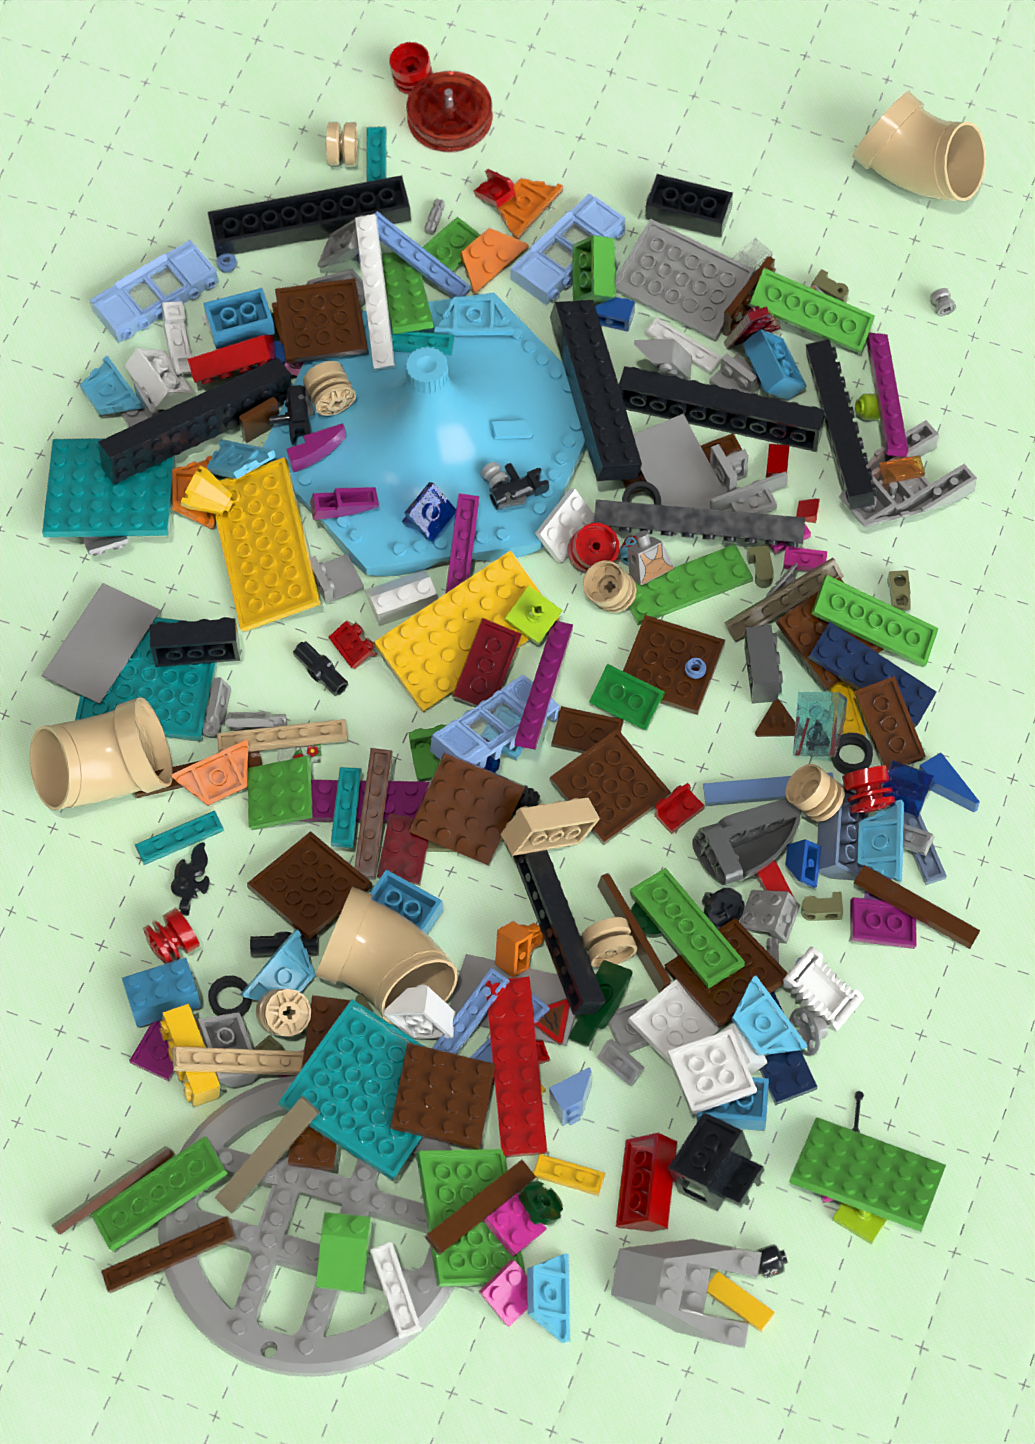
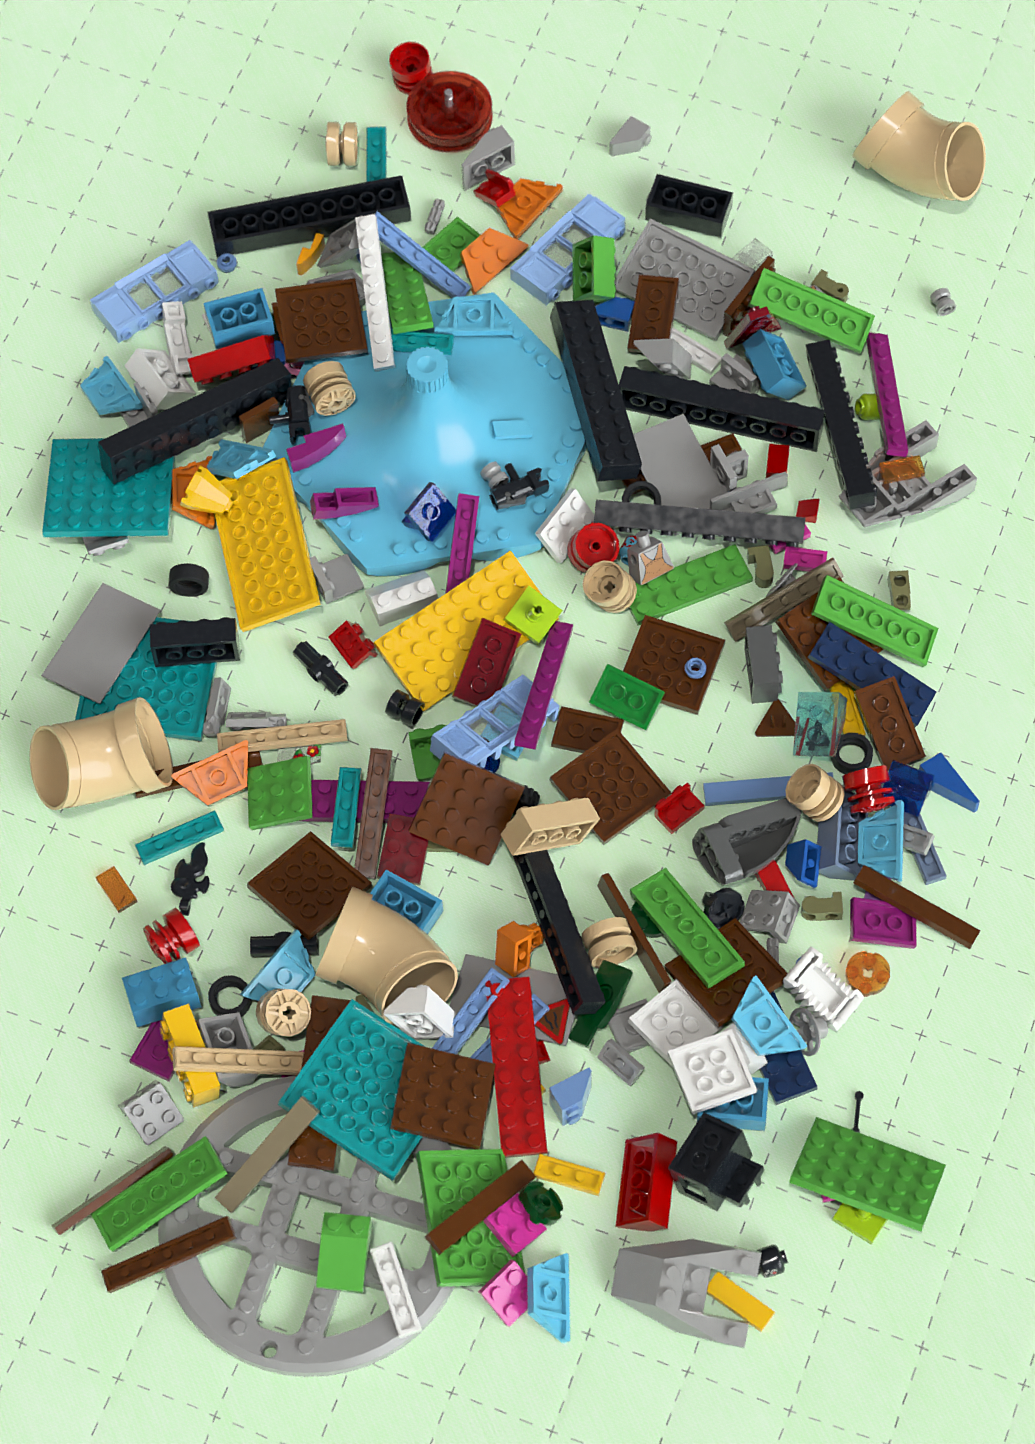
(116, 889): none -> clear orange tile
(151, 1112): none -> light grey bracket
(188, 580): none -> black tyre
(309, 257): none -> light orange slope
(405, 708): none -> black wheel
(492, 152): none -> light grey slope
(630, 138): none -> light grey slope
(653, 309): none -> reddish brown plate
(868, 961): none -> clear orange plate

